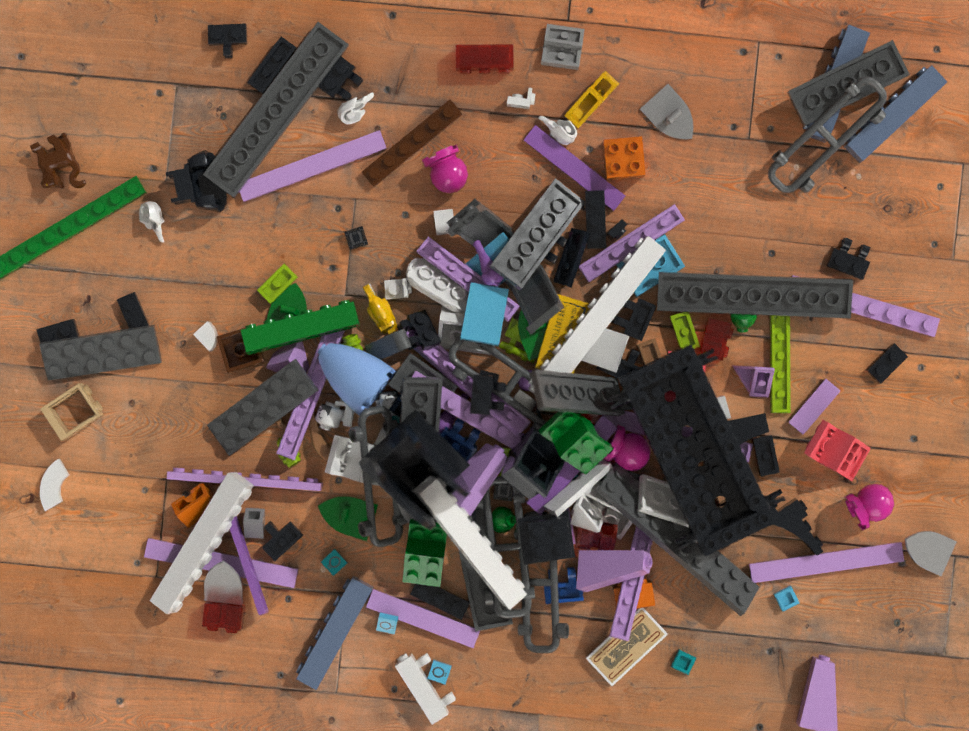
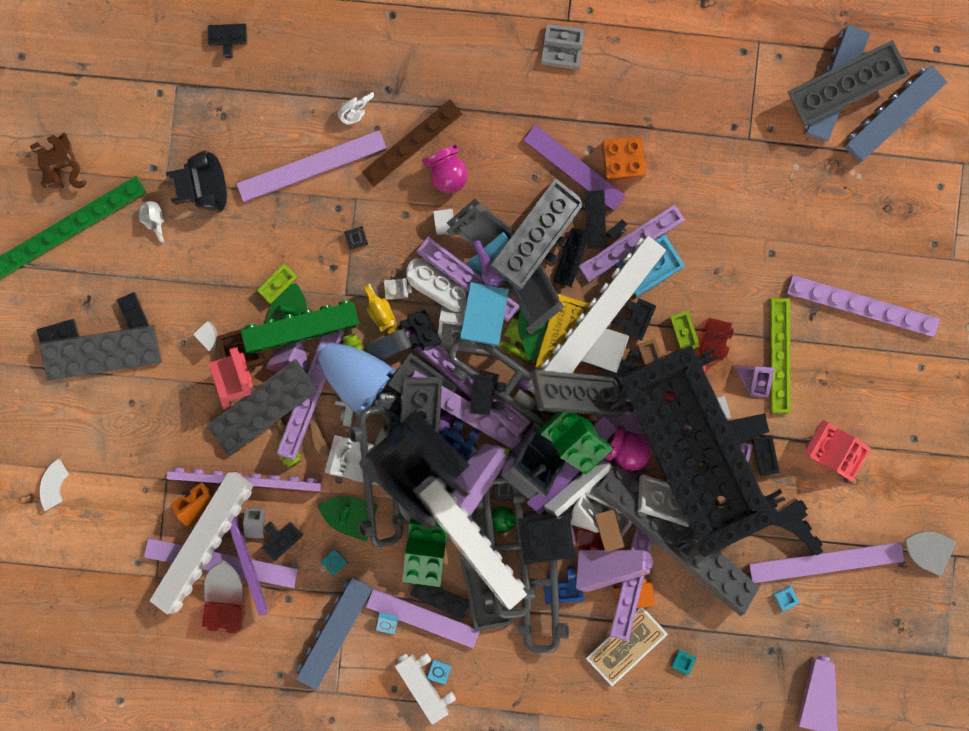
(56, 422): tan window -> none
(231, 378): none -> coral bracket
(272, 65): black plate -> none
(276, 110): dark grey plate -> none
(328, 416): white head -> none
(337, 77): black plate -> none
(484, 58): clear red brick -> none
(518, 101): white bracket -> none
(563, 132): white piece -> none
(592, 99): yellow slope -> none
(609, 531): none -> medium nougat tile
(669, 114): light grey shield -> none
(743, 321): green brick -> none
(754, 294): dark grey plate -> none
(814, 406): lavender tile -> none
(847, 263): black plate -> none
(872, 503): dark pink tile -> none
(874, 113): dark grey bar -> none
(887, 363): black plate -> none

